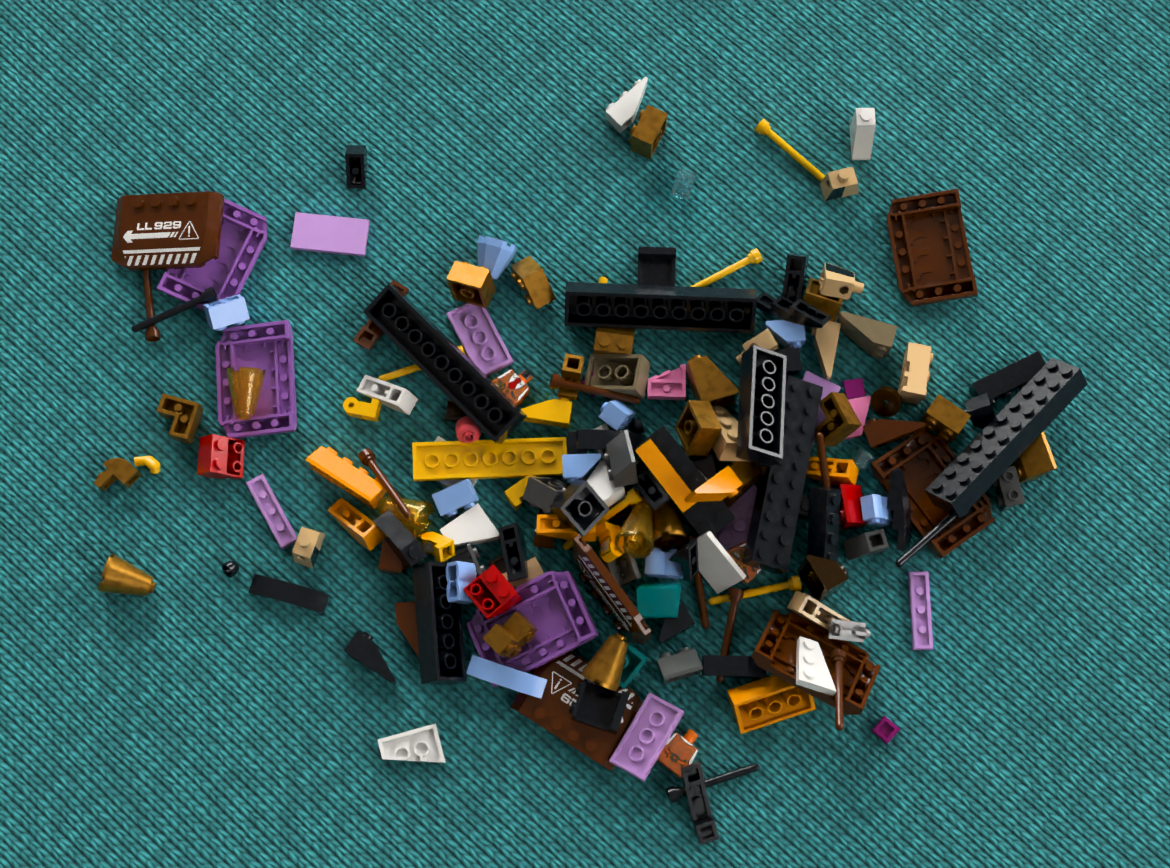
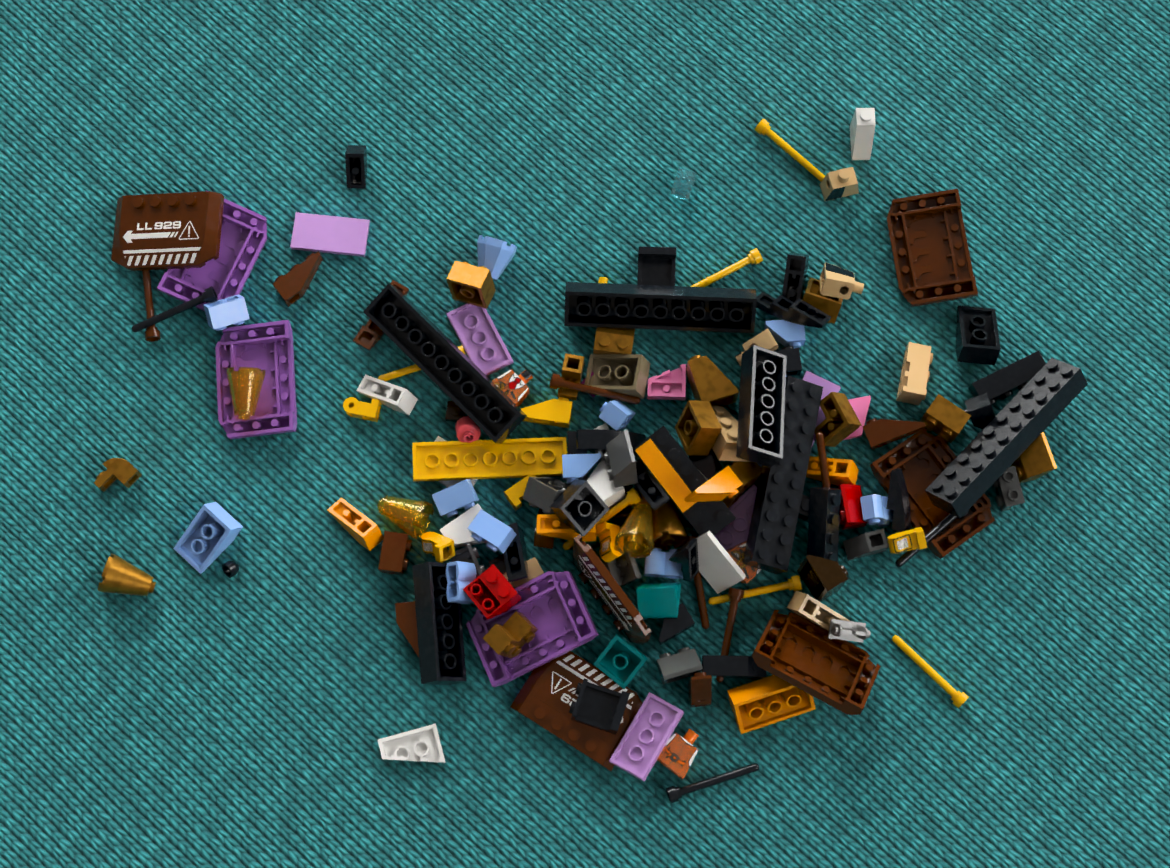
(148, 461): yellow arm -> none
(184, 414): pearl gold brick -> none
(207, 536): none -> light blue slope
(220, 457): red slope -> none
(272, 511): lavender tile -> none
(289, 593): black slope -> none
(296, 282): none -> reddish brown slope
(307, 546): tan torso -> none
(346, 476): light orange slope -> none
(366, 652): black slope -> none
(367, 458): reddish brown piece -> none
(400, 539): black slope -> none
(491, 531): none -> light blue brick
(506, 676): light blue slope -> none
(534, 281): pearl gold brick -> none
(608, 662): pearl gold cone -> none
(623, 112): white slope -> none
(636, 426): black hinge -> none
(648, 131): pearl gold brick -> none
(698, 803): black slope -> none
(700, 689): none -> reddish brown slope
(812, 668): white wing -> none
(825, 345): tan slope -> none
(838, 658): reddish brown piece -> none
(854, 388): magenta tile -> none
(862, 460): clear light blue wheel -> none
(869, 334): dark tan slope -> none
(885, 730): magenta tile -> none
(891, 396): dark brown piece -> none
(907, 540): none -> yellow leg
(920, 610): lavender tile -> none
(957, 697): none -> yellow piece
(977, 335): none -> black slope

